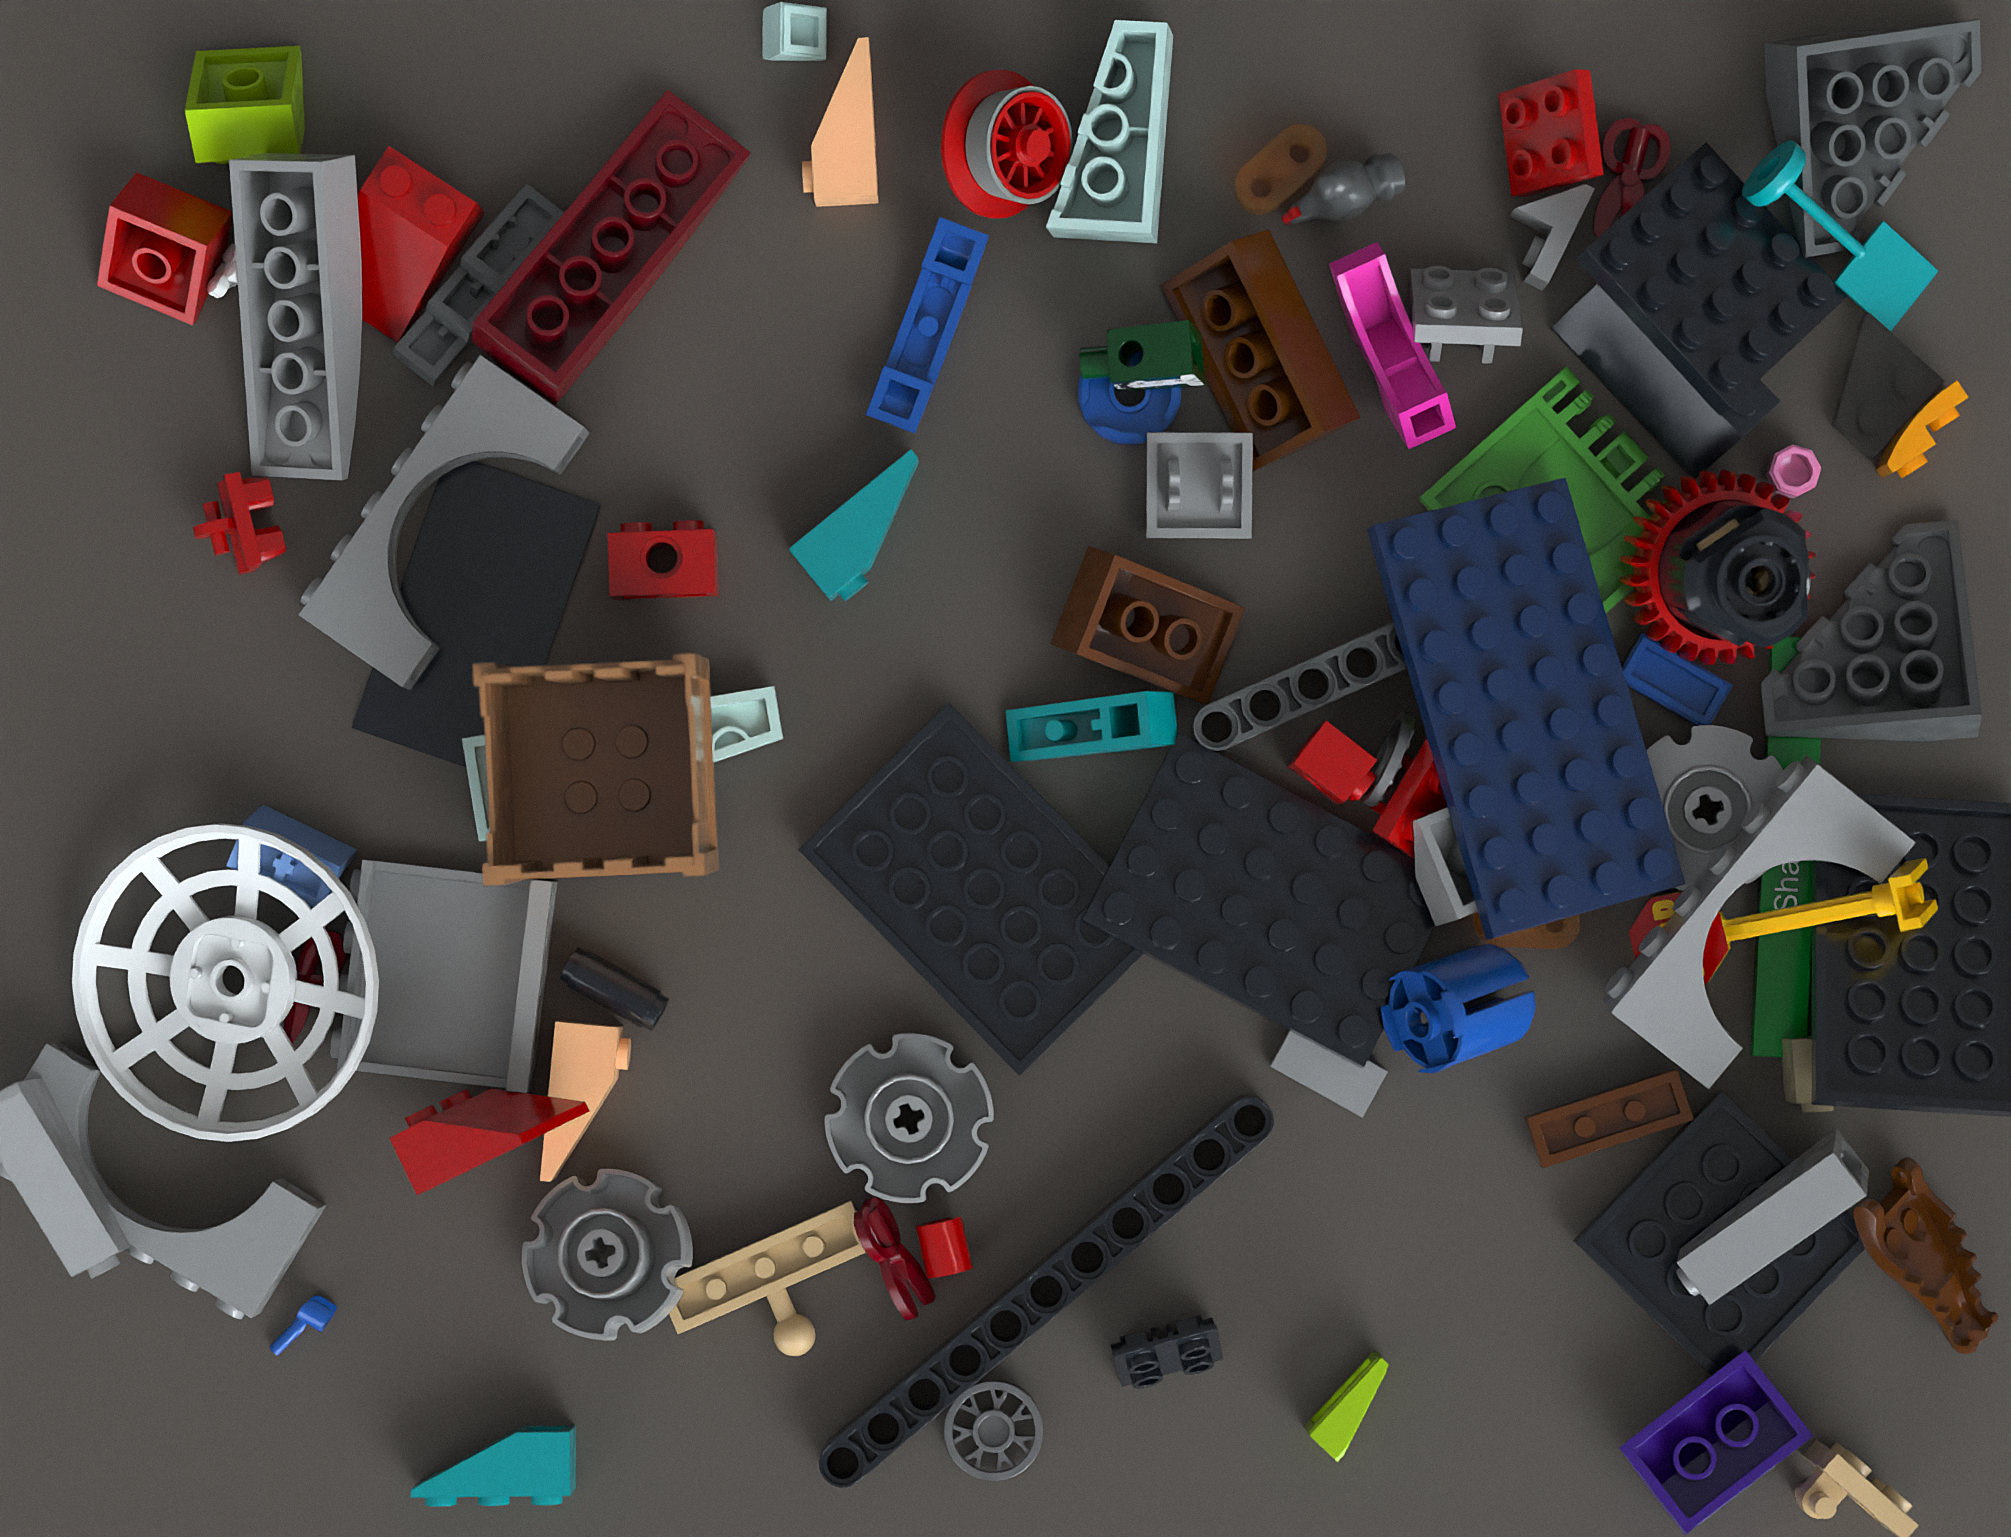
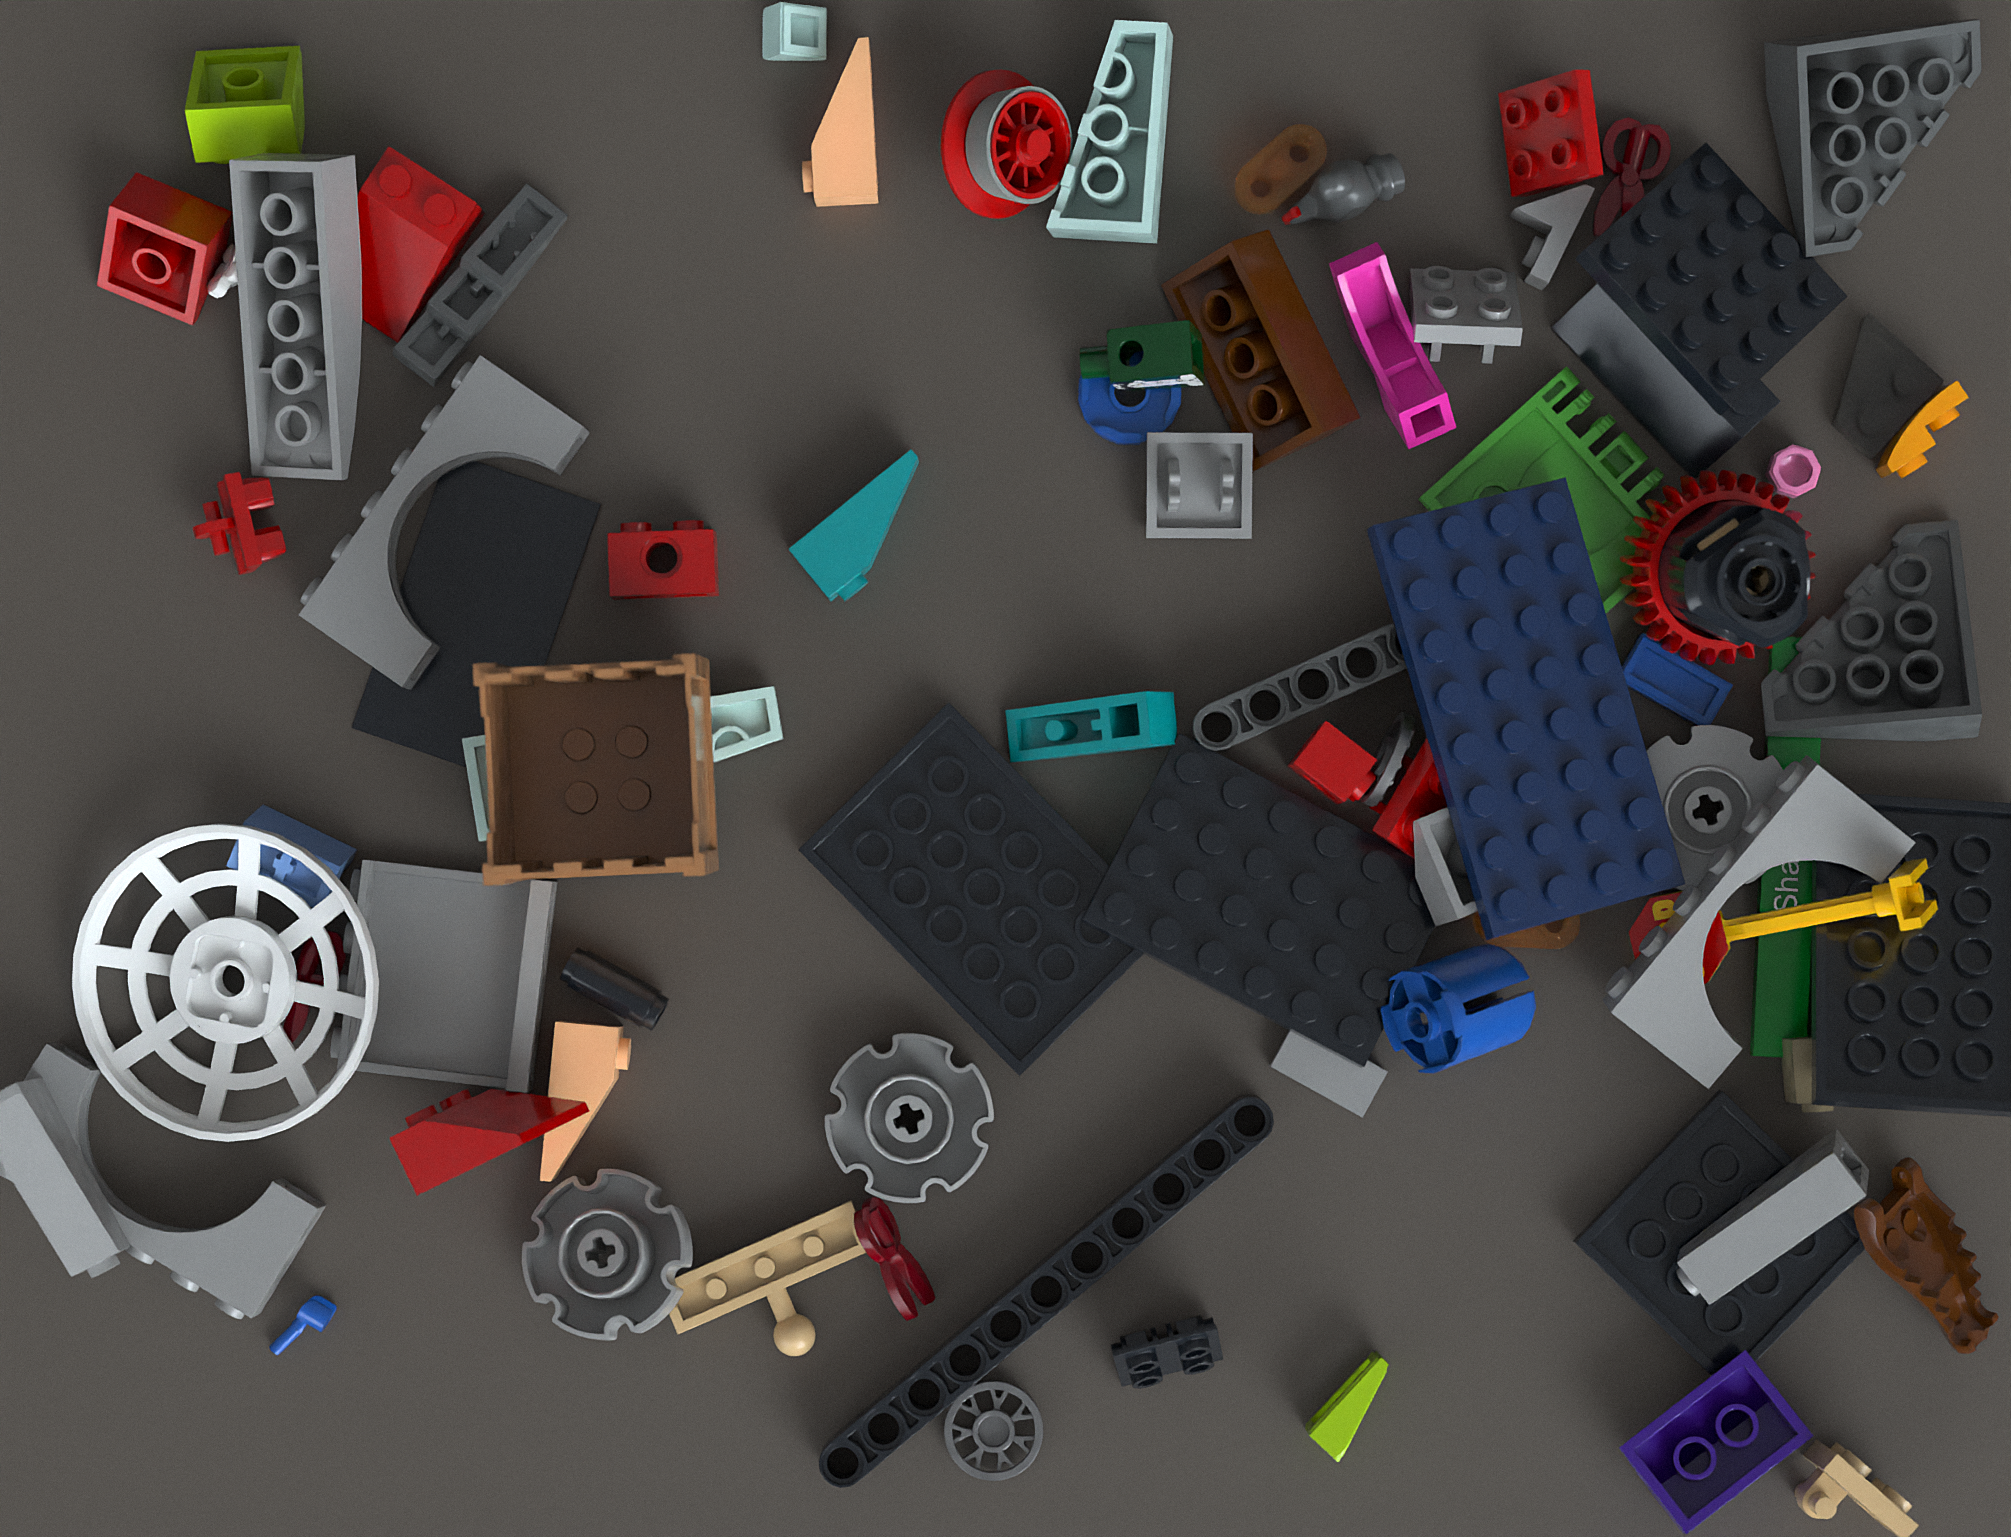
(523, 1463): teal slope -> none
(608, 248): dark red slope -> none
(928, 325): blue slope -> none
(944, 1247): red piece -> none
(1147, 625): reddish brown slope -> none
(1609, 1118): reddish brown plate -> none
(1885, 269): teal piece -> none

